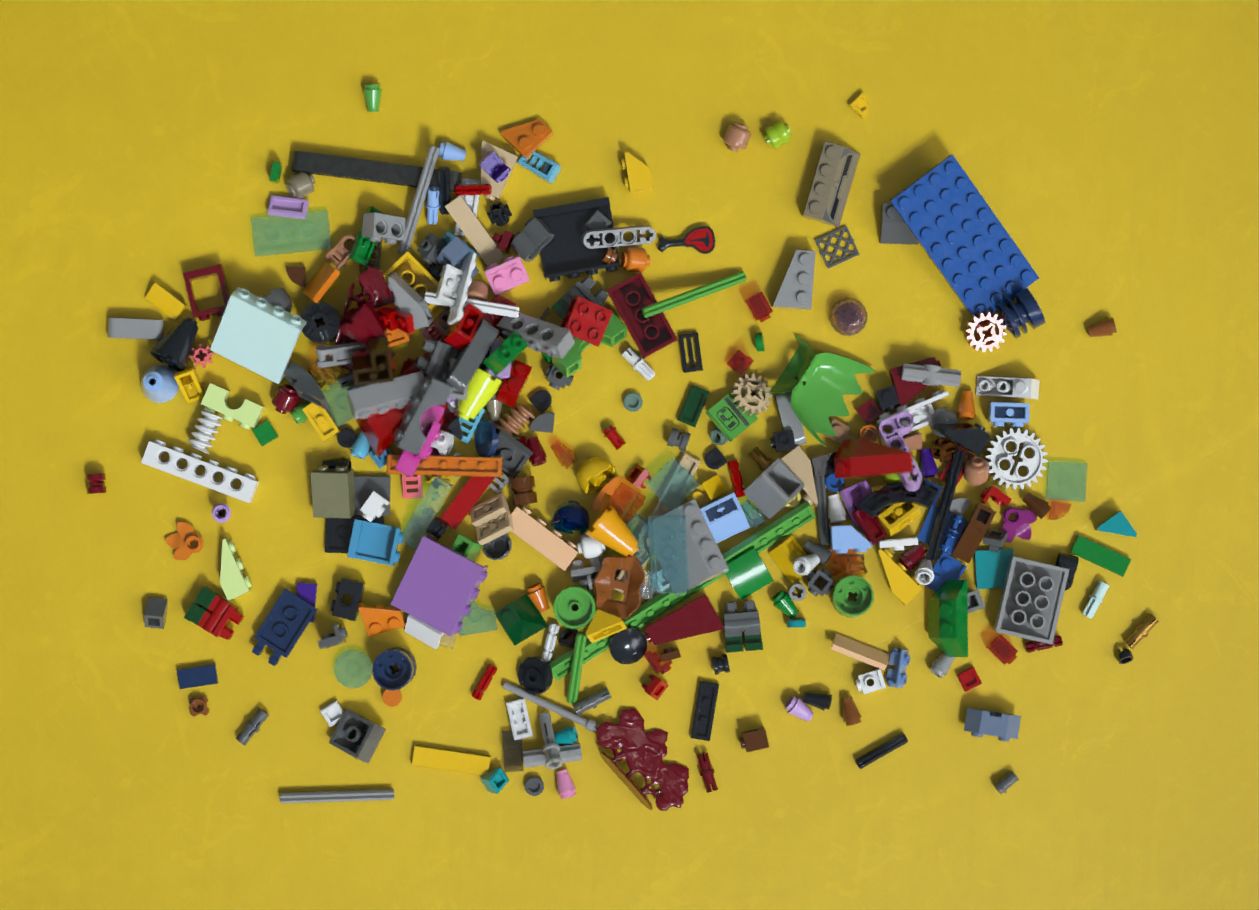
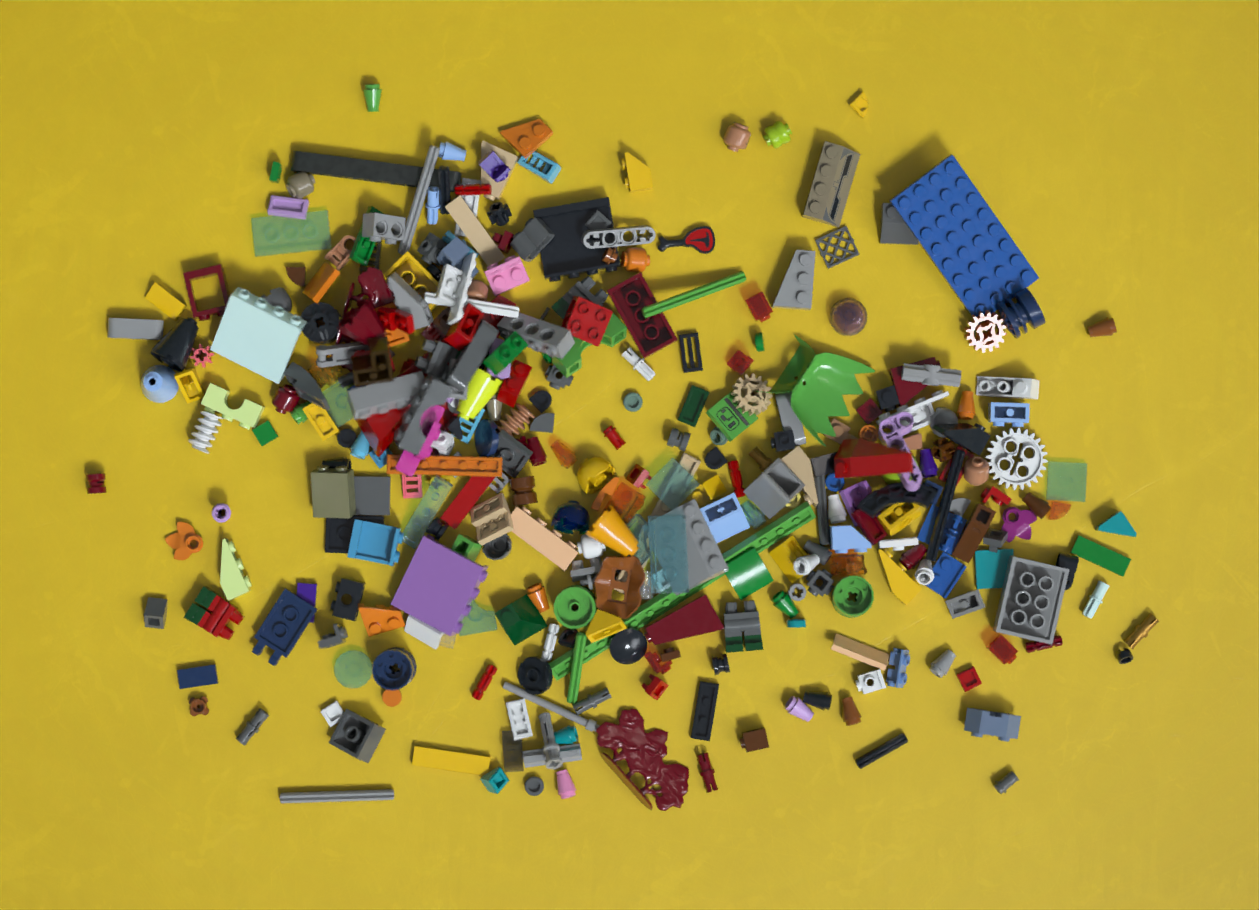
(152, 458): white brick -> none
(374, 506): white brick -> none
(950, 618): green wedge -> none

